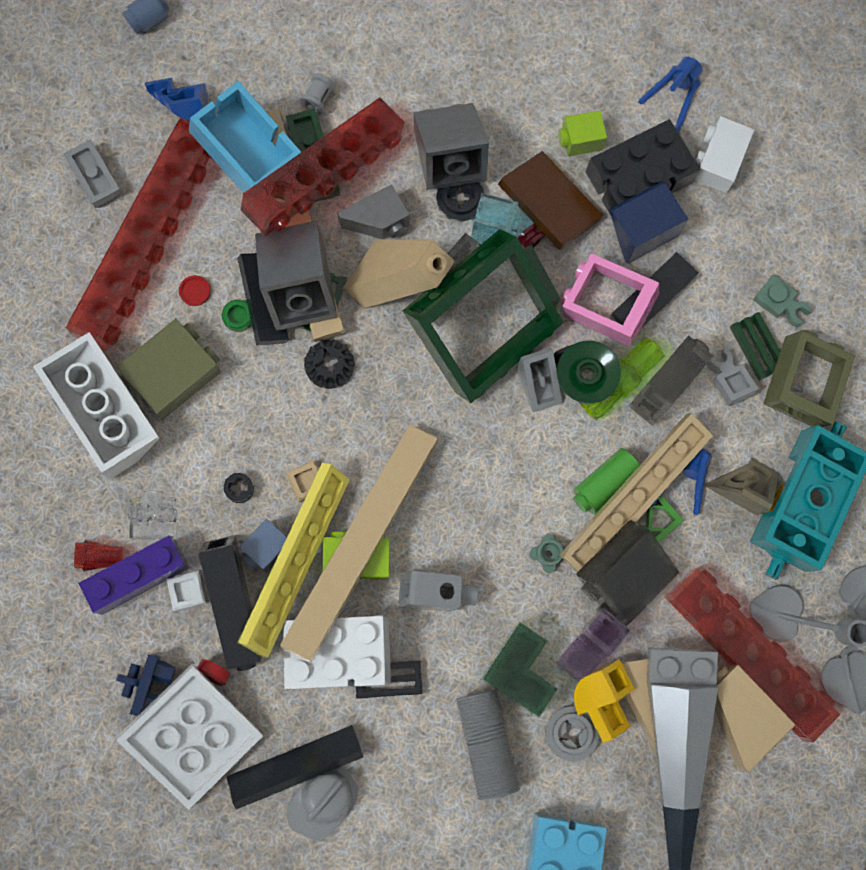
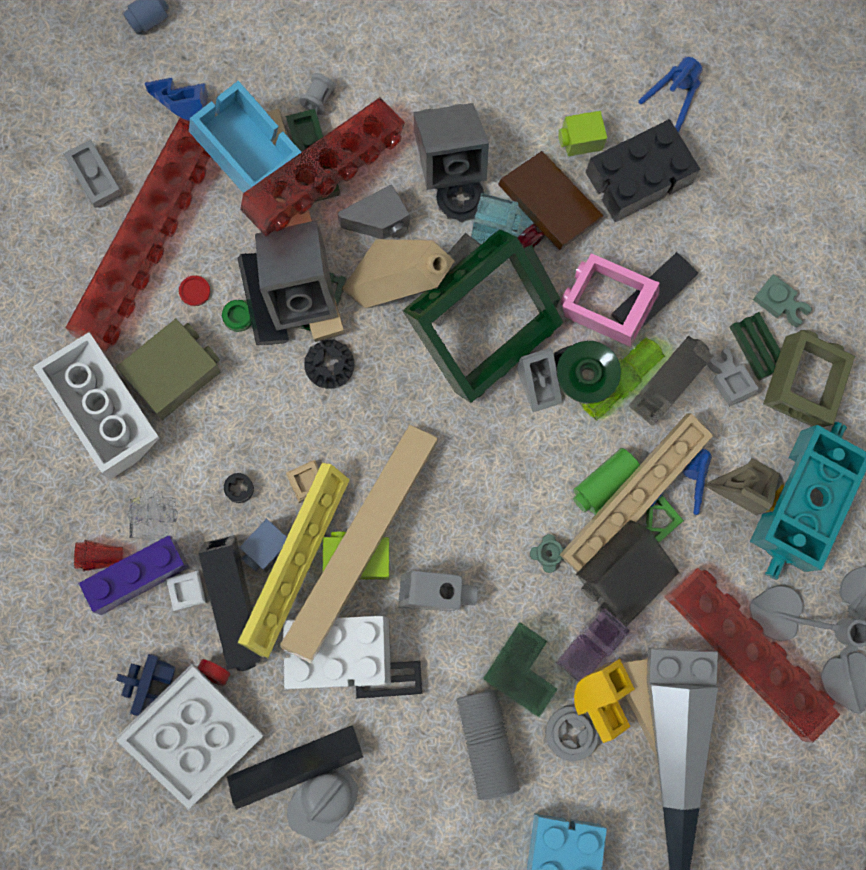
(647, 221): dark blue slope -> none
(723, 153): white brick -> none
(748, 717): tan slope -> none

